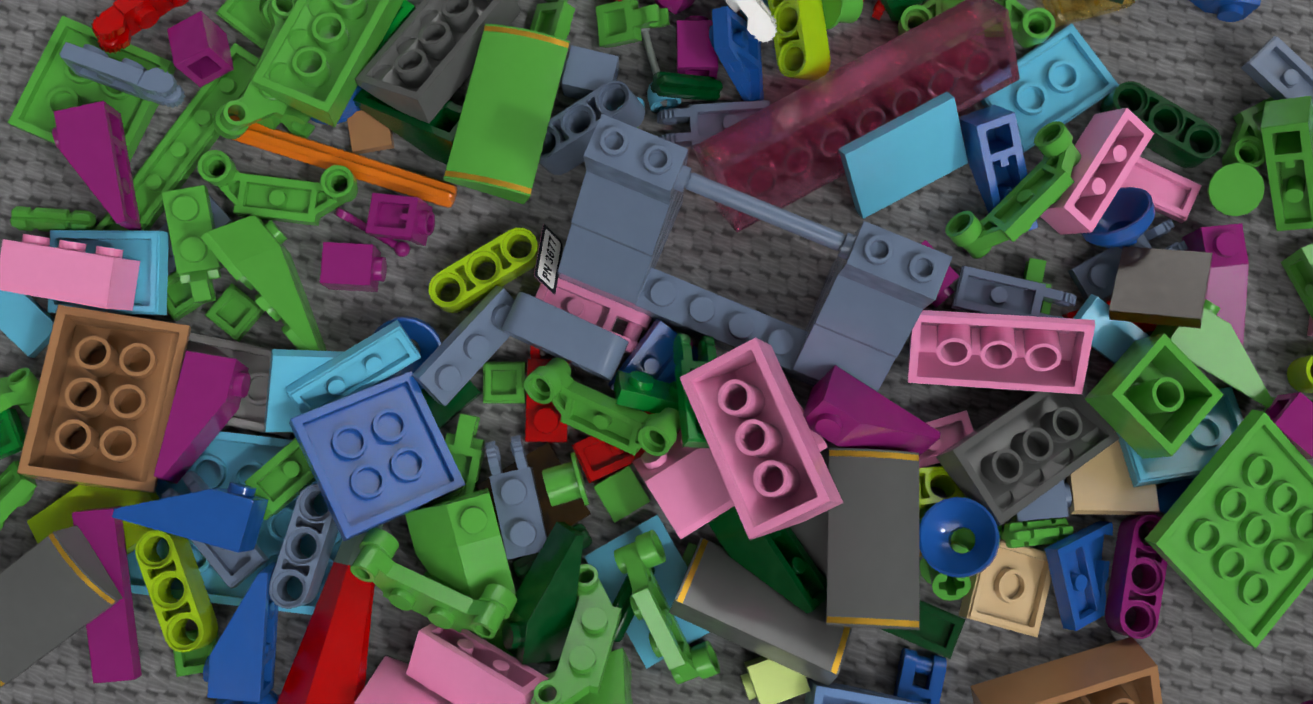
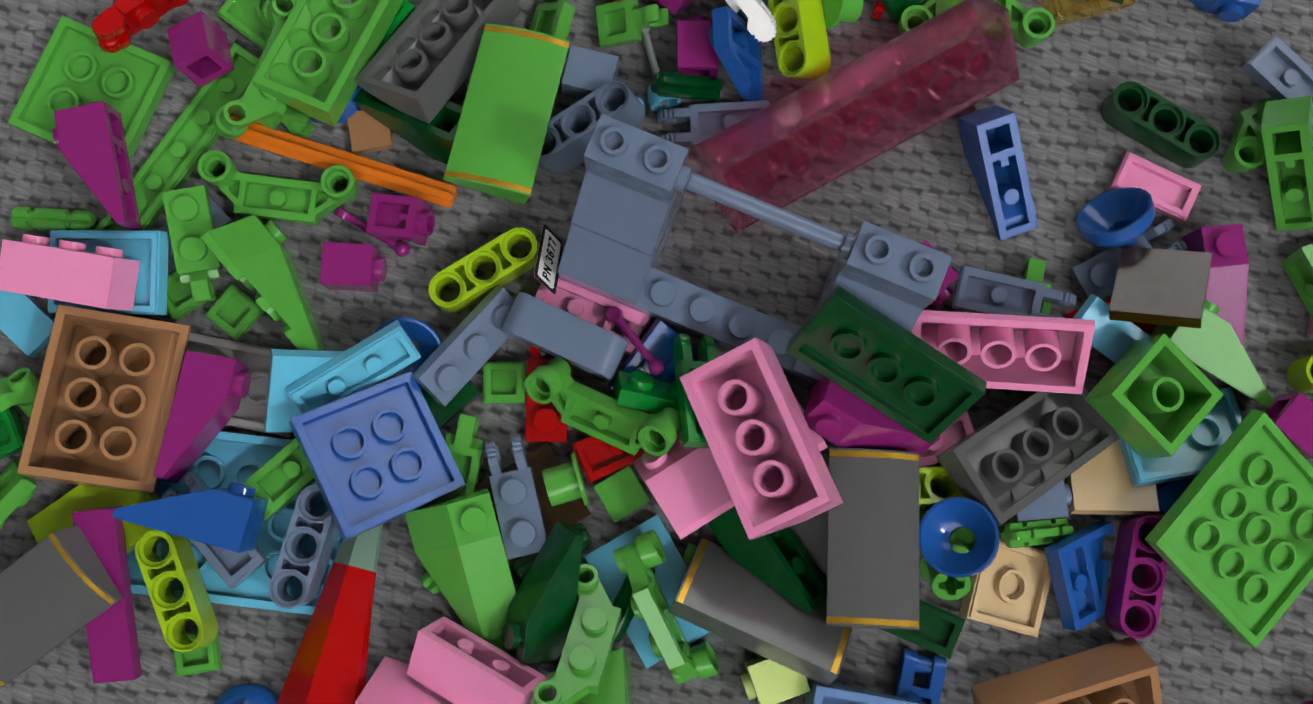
(123, 76): sand blue hinge -> none
(245, 654): blue slope -> none
(425, 596): bright green plate -> none
(615, 316): none -> magenta hinge
(885, 365): none -> dark green plate
(904, 155): medium azure tile -> none
(1026, 201): bright green plate -> none
(1054, 84): medium azure tile -> none
(1108, 154): bright pink brick -> none
(1236, 189): bright green piece -> none

